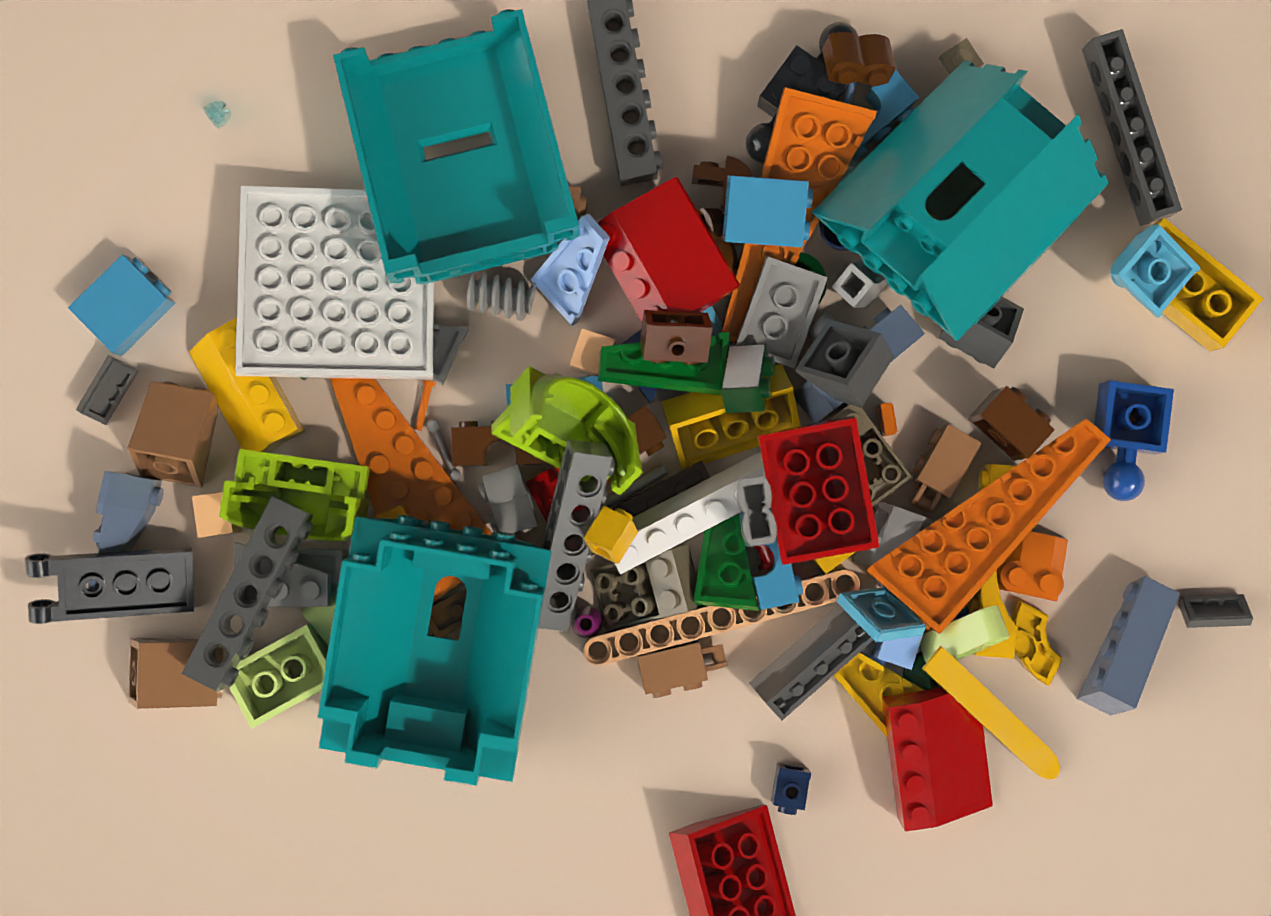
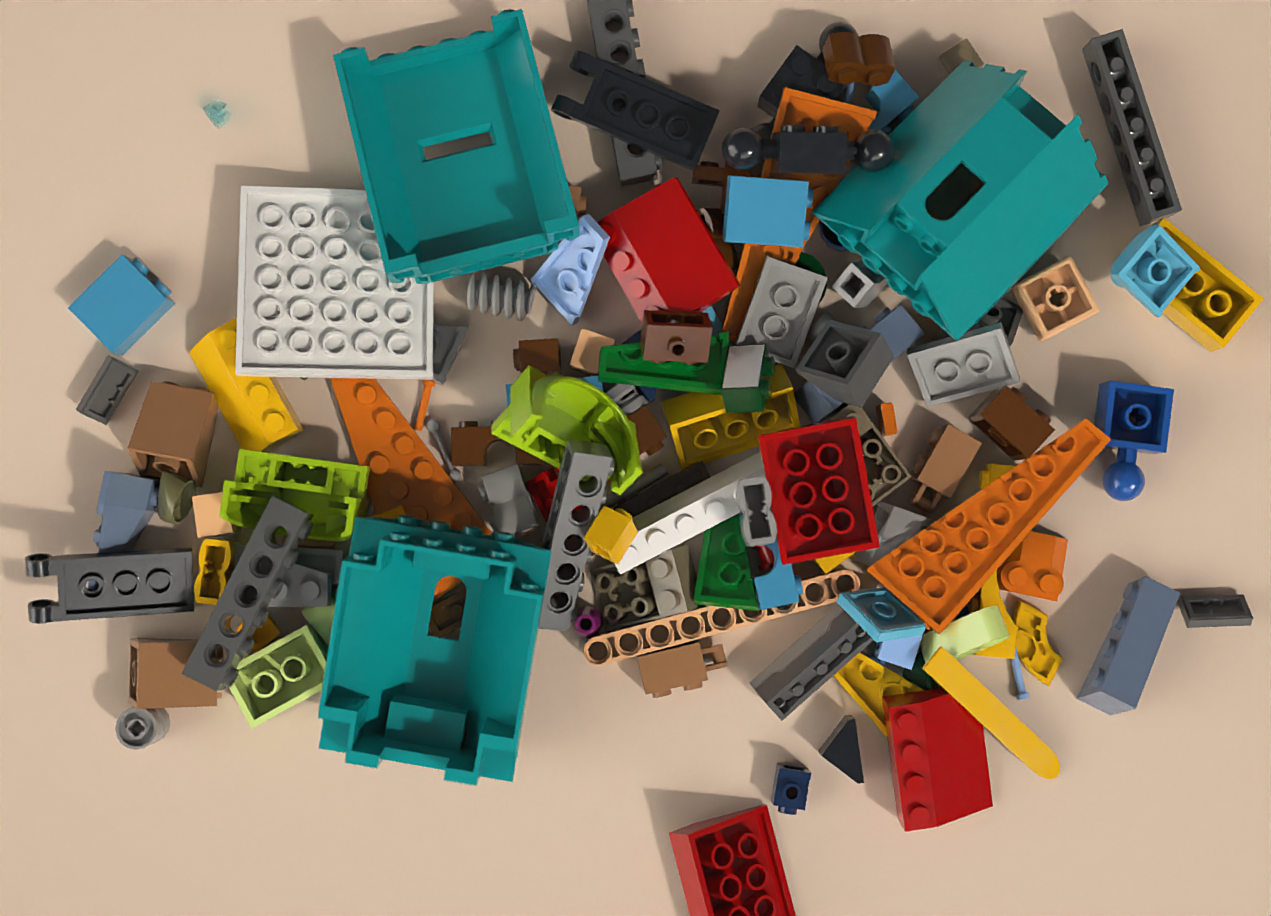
(142, 727): none -> light grey wheel
(175, 497): none -> olive piece
(216, 567): none -> yellow brick
(264, 635): none -> light orange plate
(314, 543): none -> medium nougat piece
(540, 354): none -> reddish brown brick
(632, 402): none -> light grey wheel
(652, 115): none -> black hinge
(808, 152): none -> black brick
(843, 749): none -> black slope
(963, 367): none -> light grey plate
(1022, 694): none -> light blue piece
(1060, 279): none -> light nougat brick

